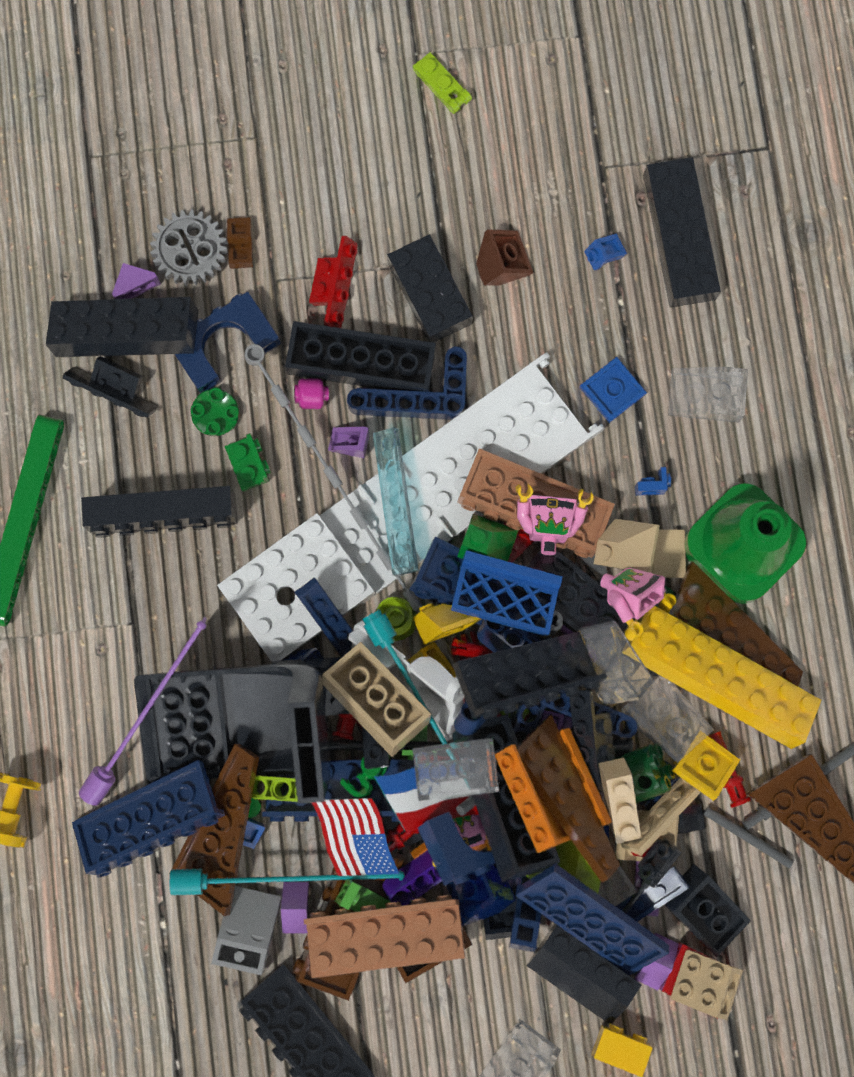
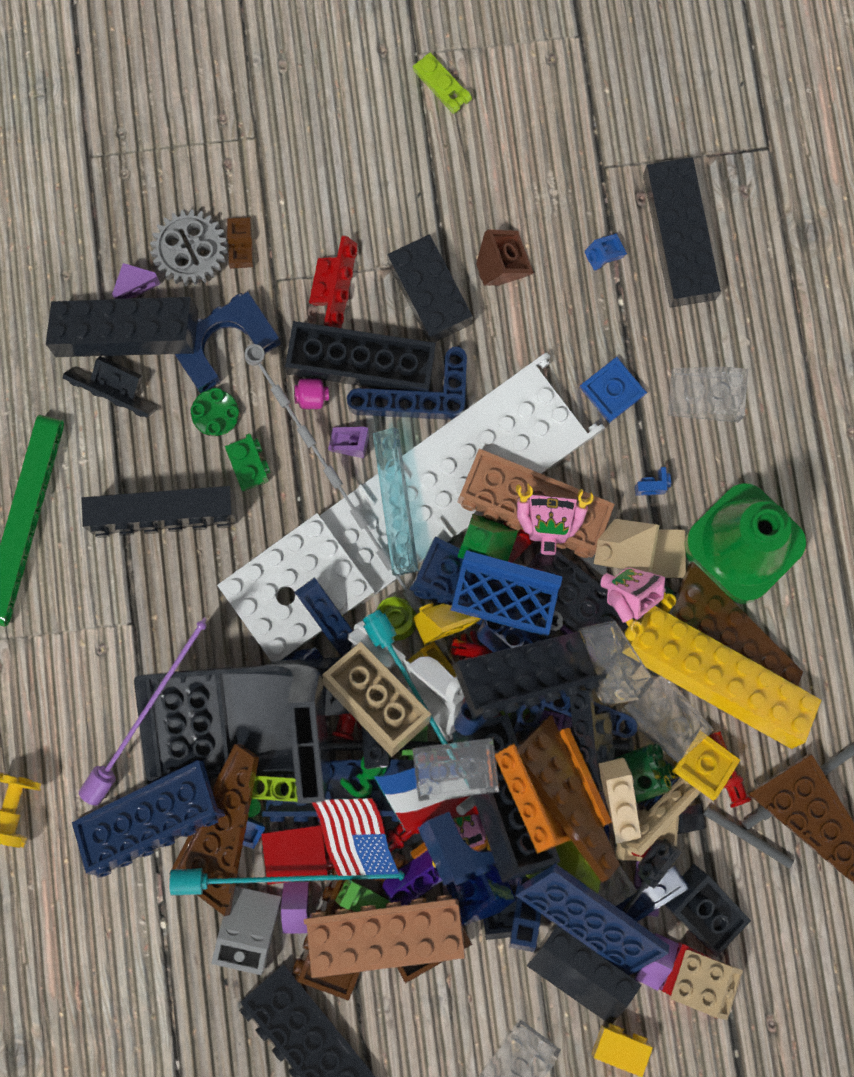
(295, 853): none -> red brick

